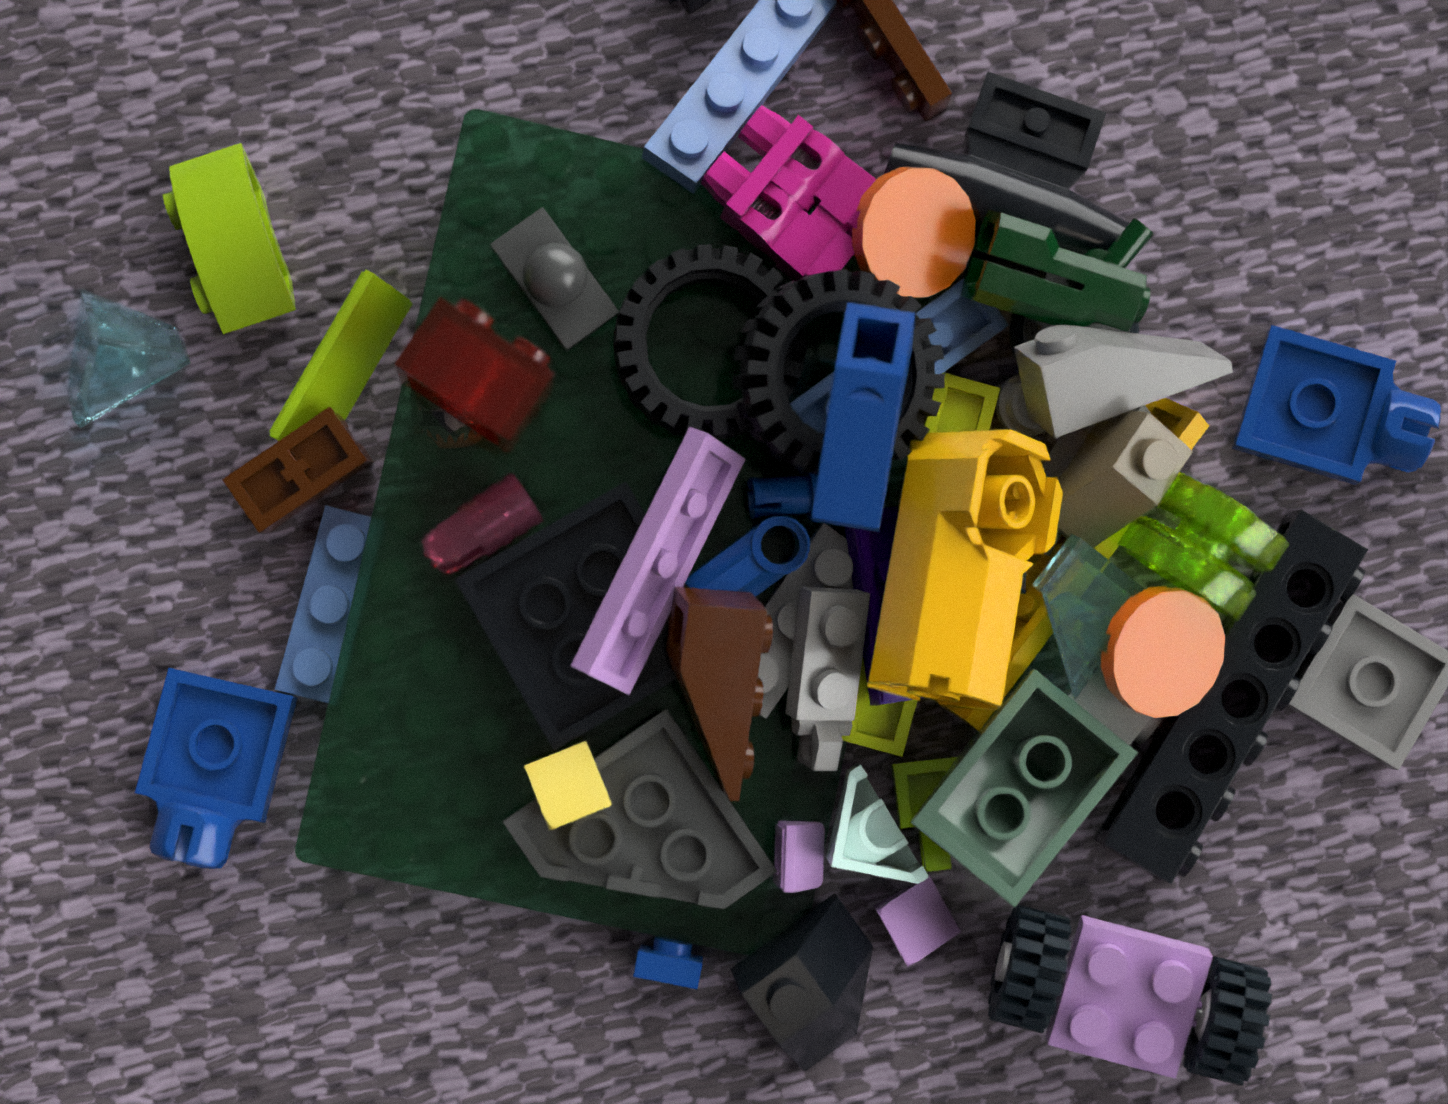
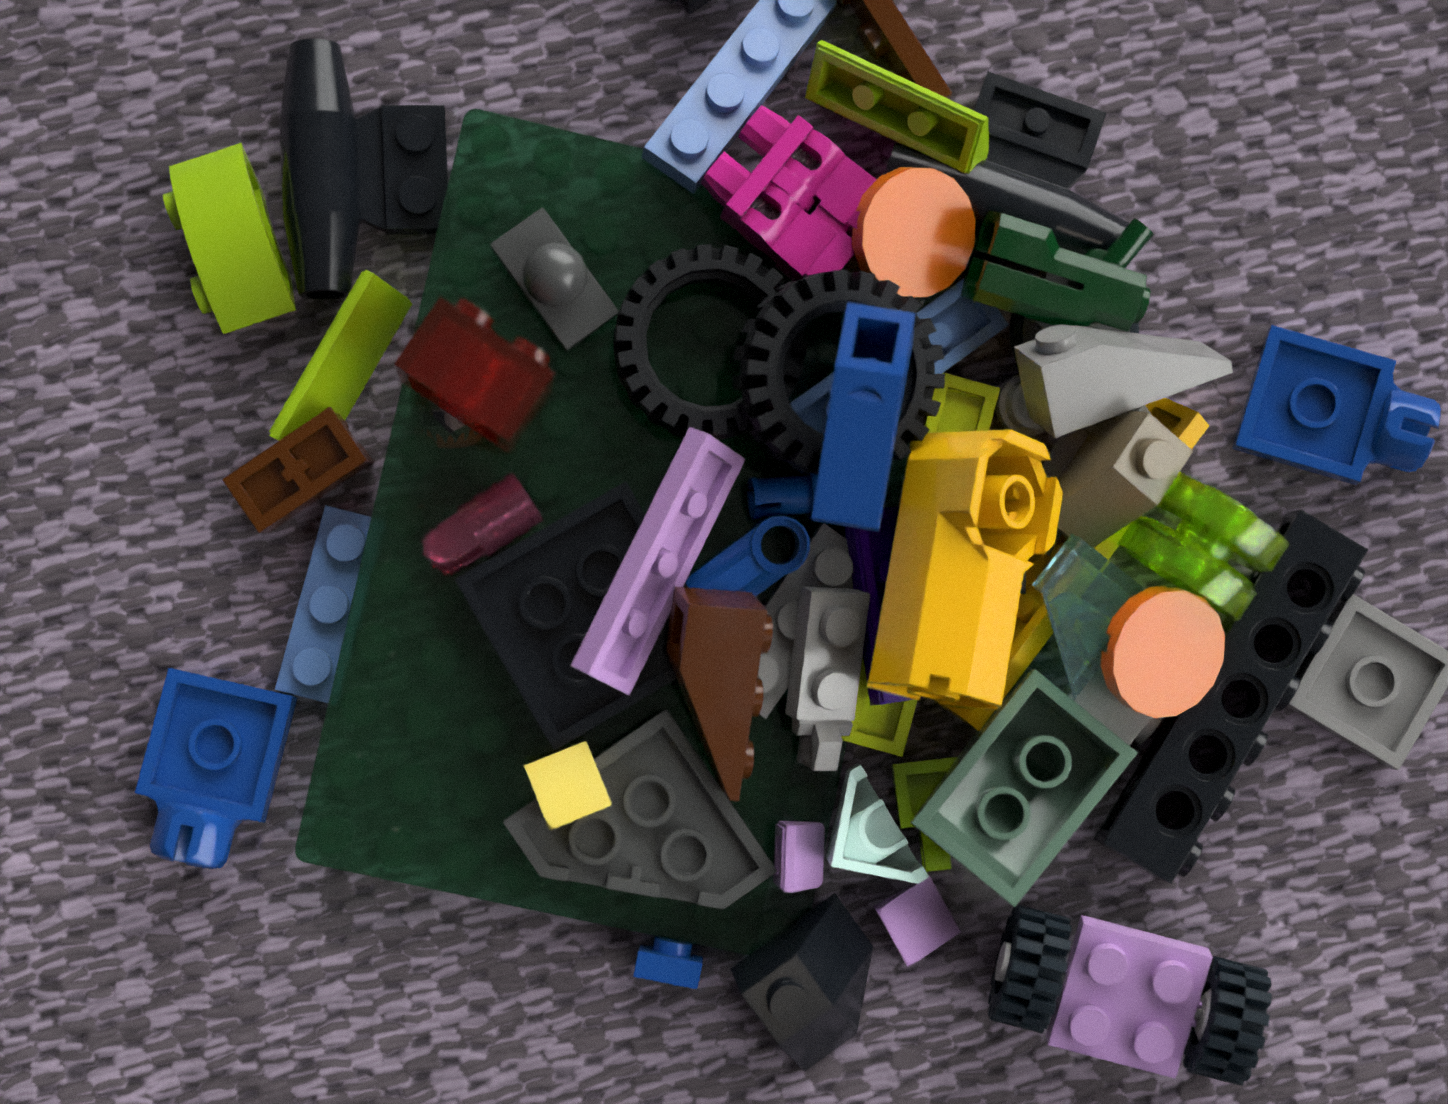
(118, 356): clear light blue slope -> none
(351, 170): none -> black plate
(897, 108): none -> lime slope

